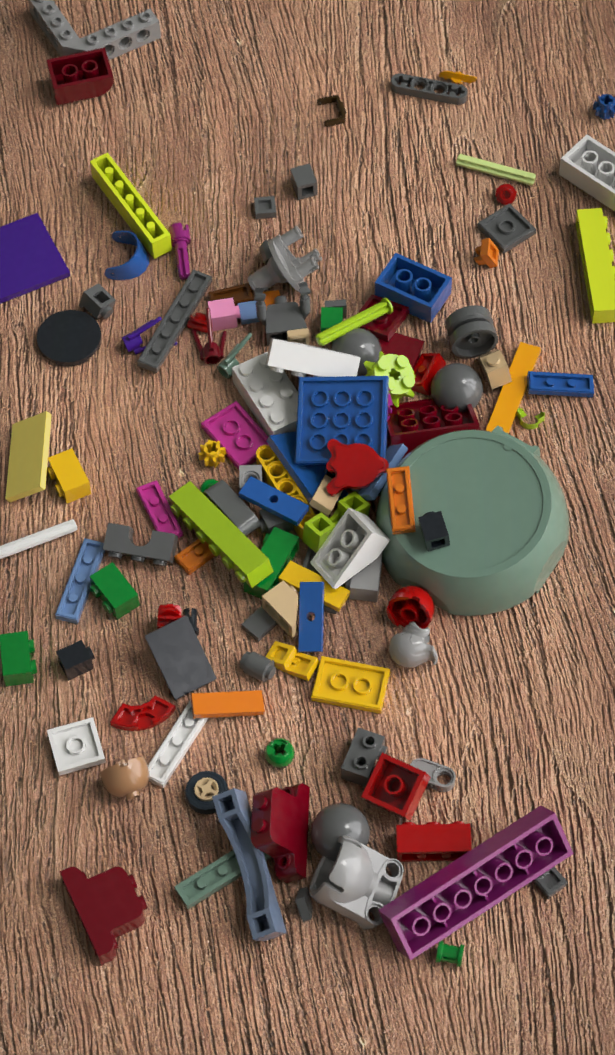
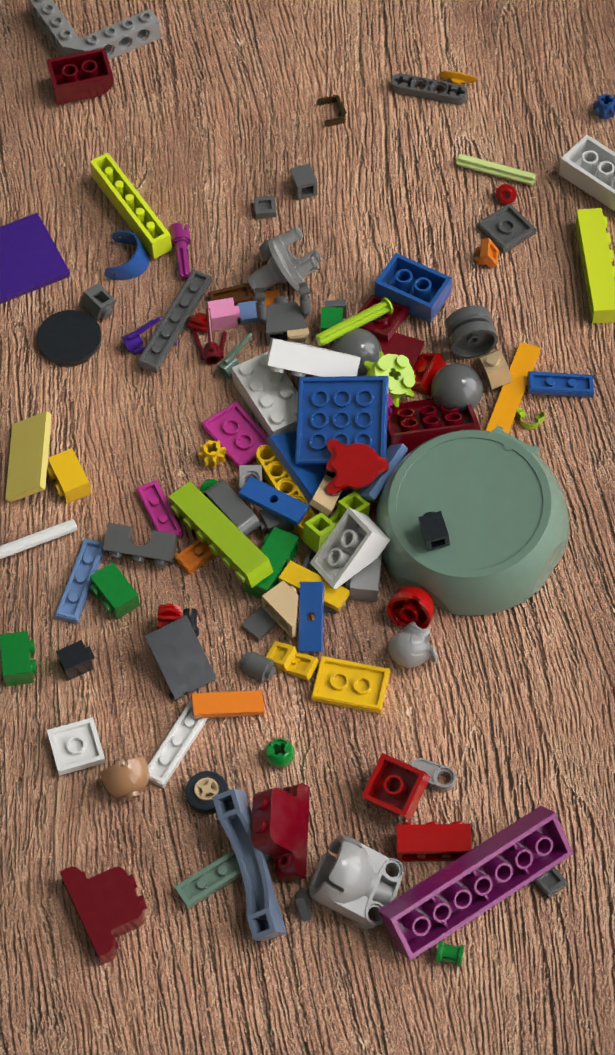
(142, 716): red tile -> none
(336, 821): dark grey piece -> none
(363, 756): dark grey brick -> none
(400, 500): orange tile -> none

